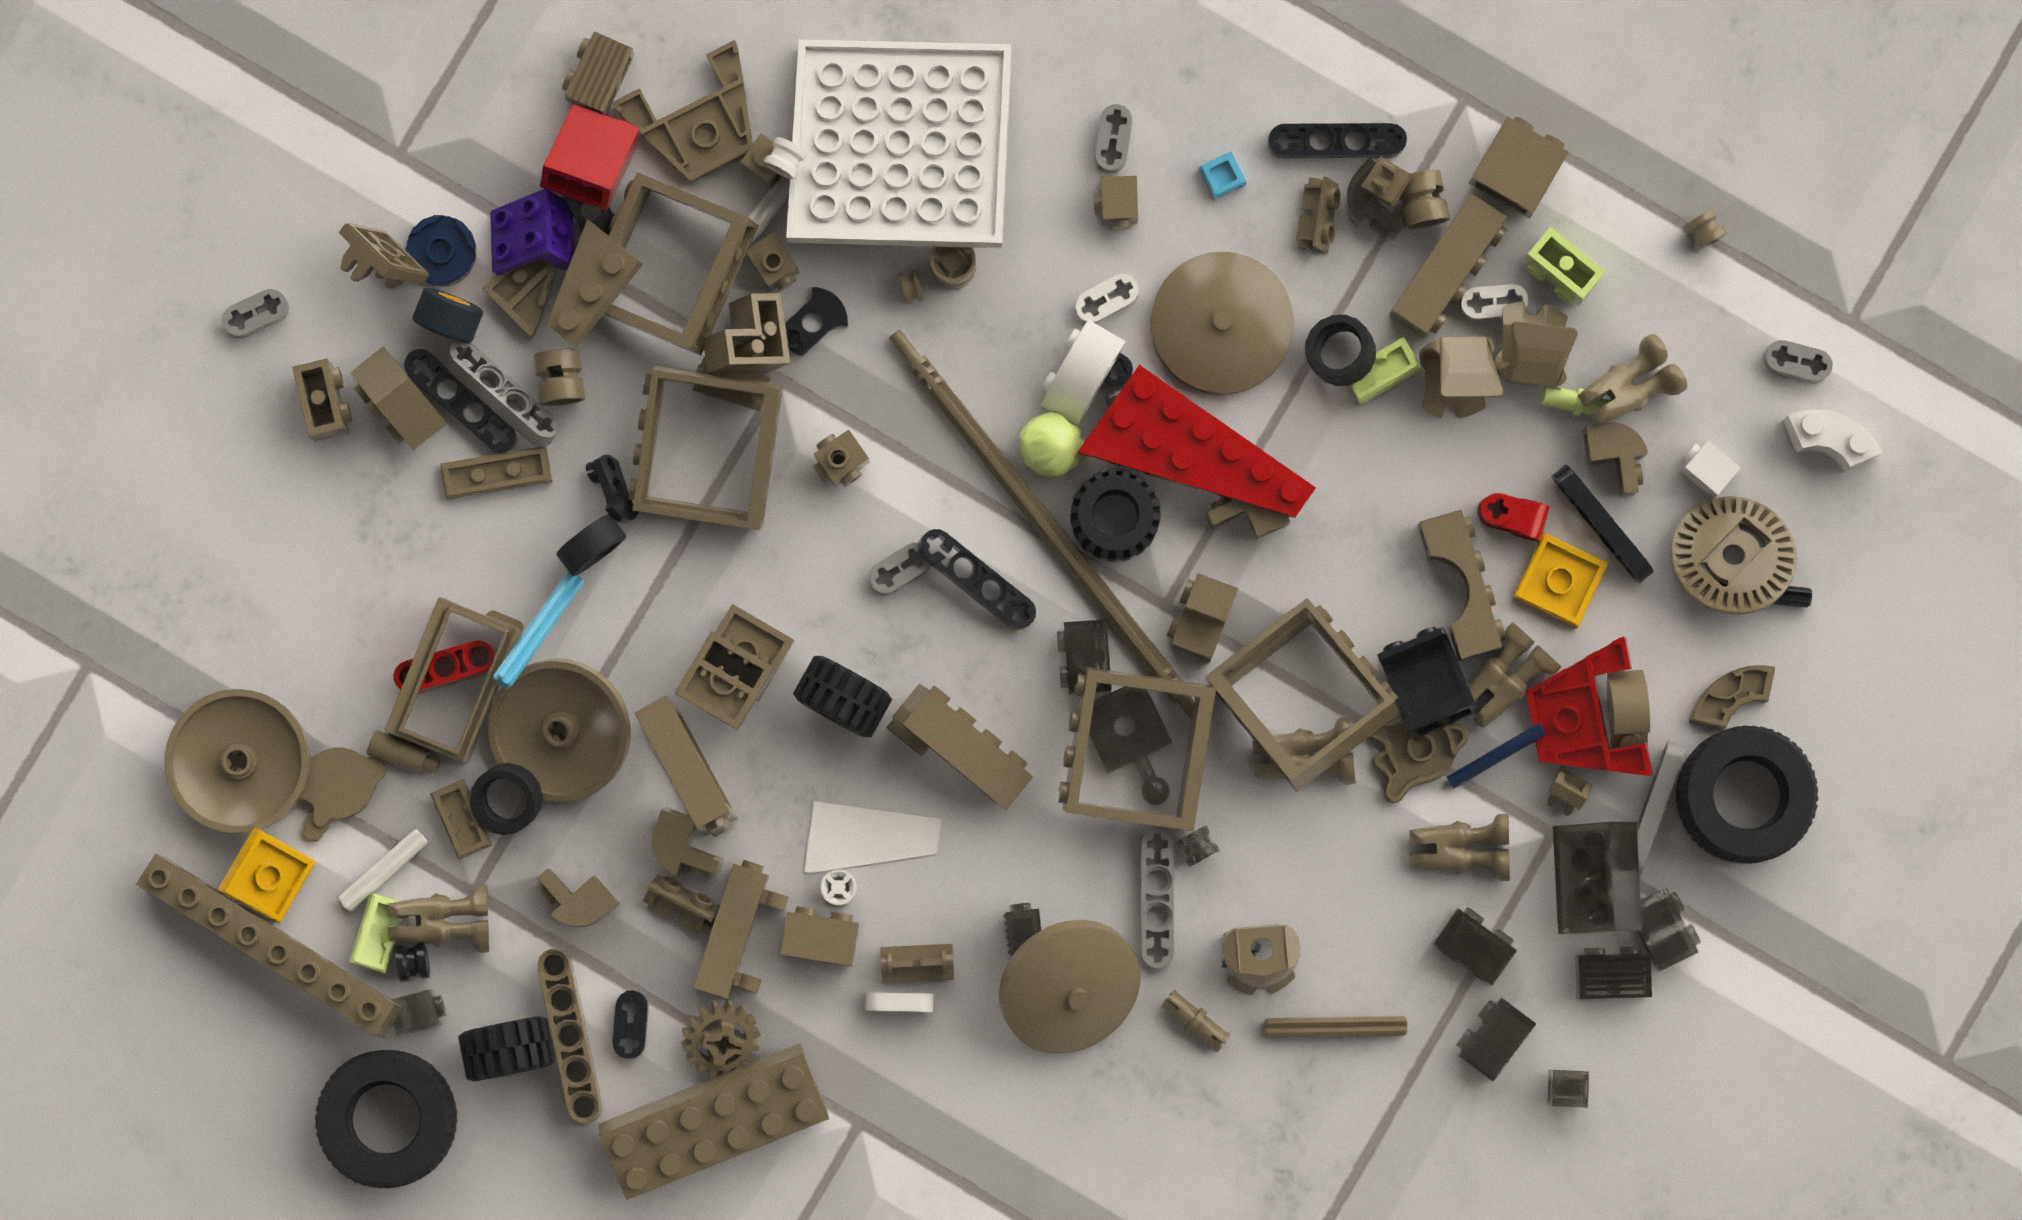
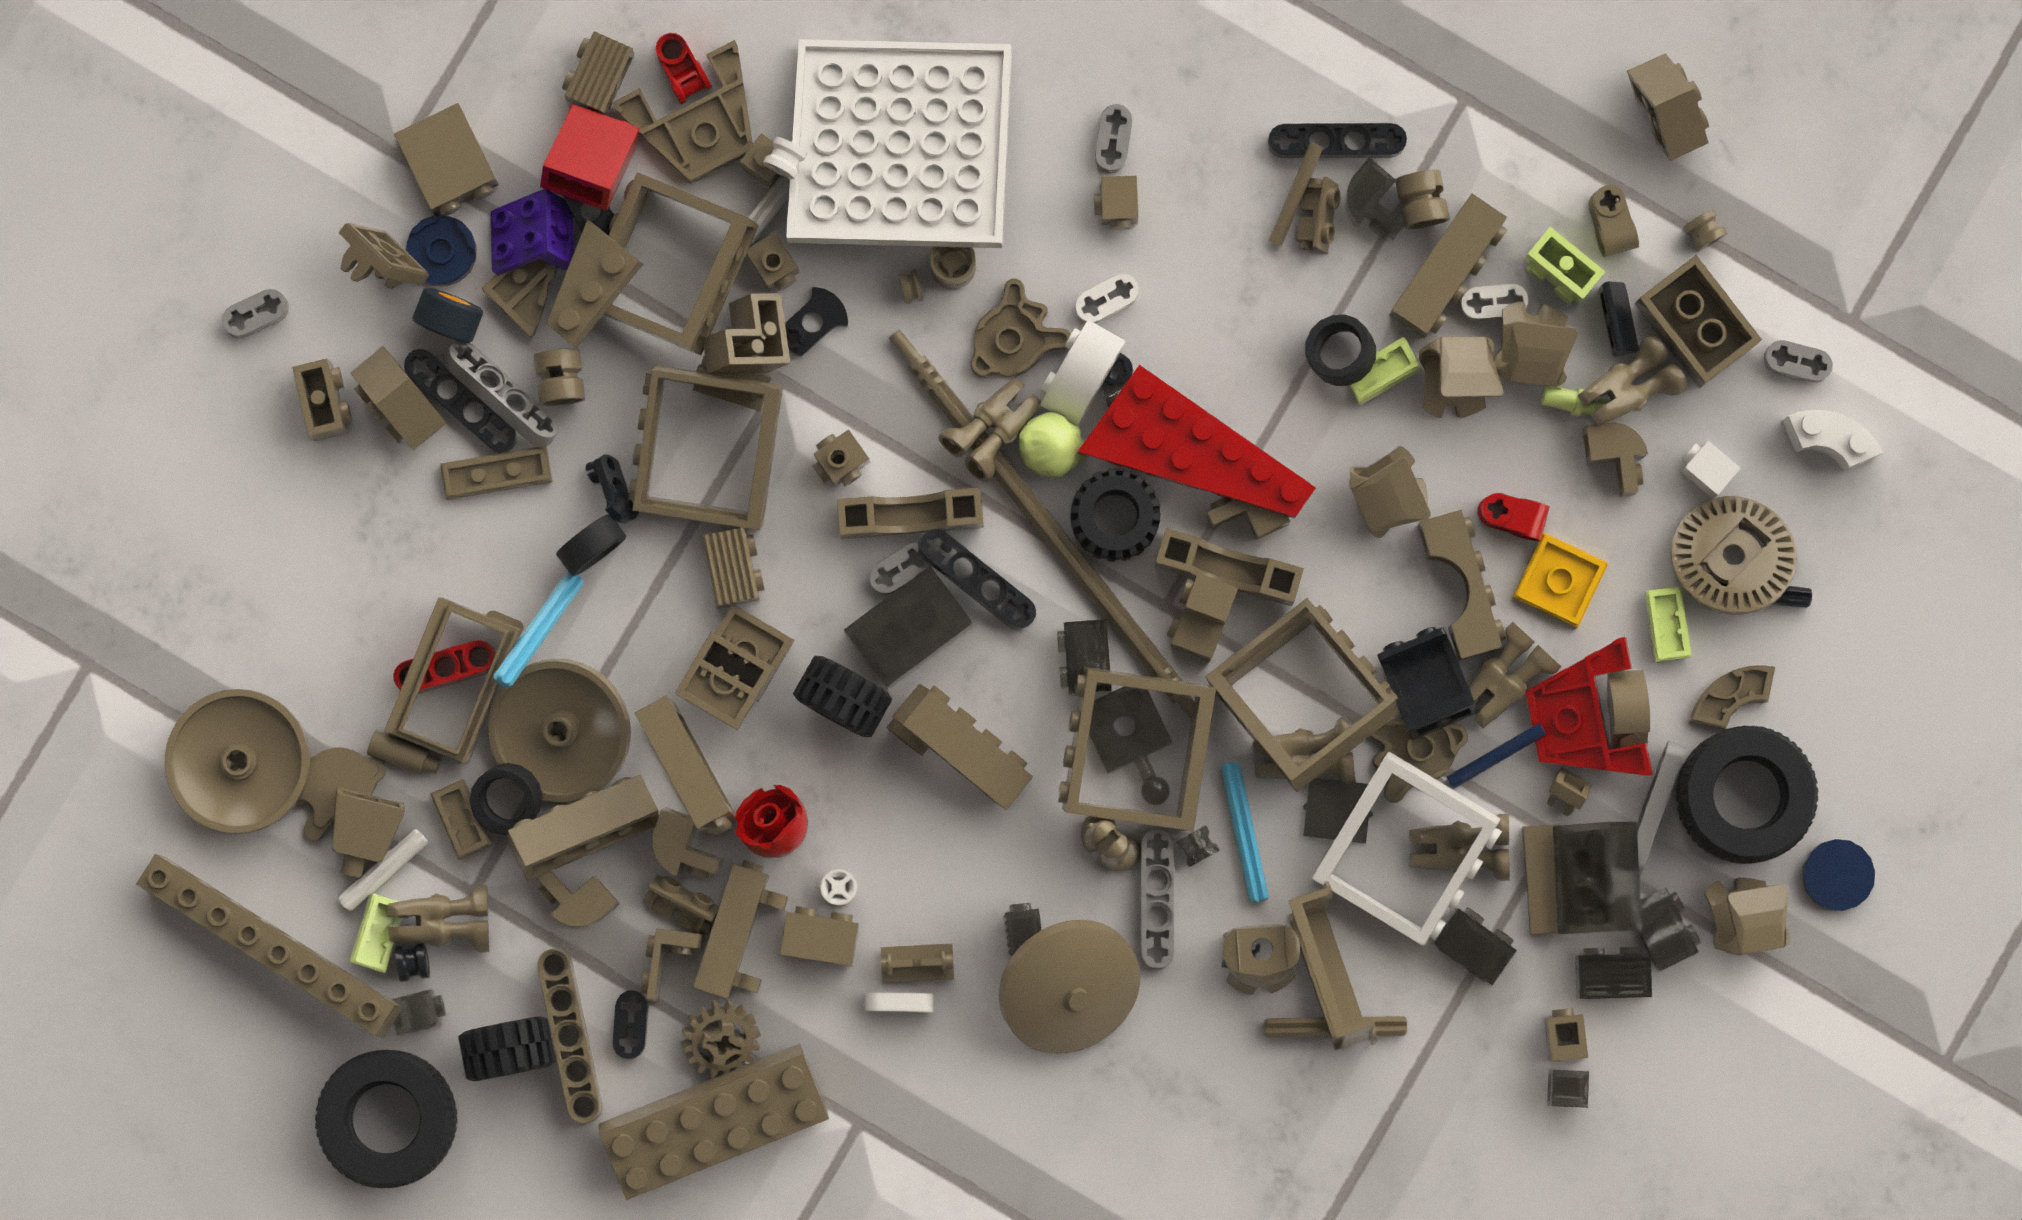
(267, 875): yellow tile -> none
(363, 828): none -> dark tan torso
(446, 160): none -> dark tan brick
(583, 826): none -> dark tan brick
(656, 946): none -> dark tan bracket
(684, 72): none -> red piece
(732, 568): none -> dark tan brick
(772, 822): none -> red cylinder
(863, 836): white sticker -> none
(908, 627): none -> clear smoke brick
(911, 514): none -> dark tan arch
(1005, 430): none -> dark tan piece
(1012, 335): none -> dark tan tile
(1115, 849): none -> dark tan piece
(1195, 1020): dark tan pin -> none
(1222, 175): medium azure tile -> none
(1222, 323): dark tan dish -> none
(1244, 832): none -> medium azure axle
(1248, 573): none -> dark tan arch
(1295, 194): none -> dark tan bar
(1328, 970): none -> dark tan piece
(1330, 806): none -> clear smoke piece
(1386, 182): dark tan tile -> none
(1389, 492): none -> dark tan piece
(1467, 868): none -> white window
(1495, 1038): clear smoke brick -> none
(1519, 166): dark tan brick -> none
(1540, 878): none -> dark tan tile
(1576, 1045): none -> dark tan brick
(1602, 524): black beam -> none
(1613, 228): none -> dark tan piece
(1618, 318): none -> black slope
(1668, 624): none -> yellowish green plate
(1671, 105): none -> dark tan brick
(1698, 321): none -> dark tan brick
(1749, 917): none -> dark tan piece
(1838, 875): none -> dark blue tile

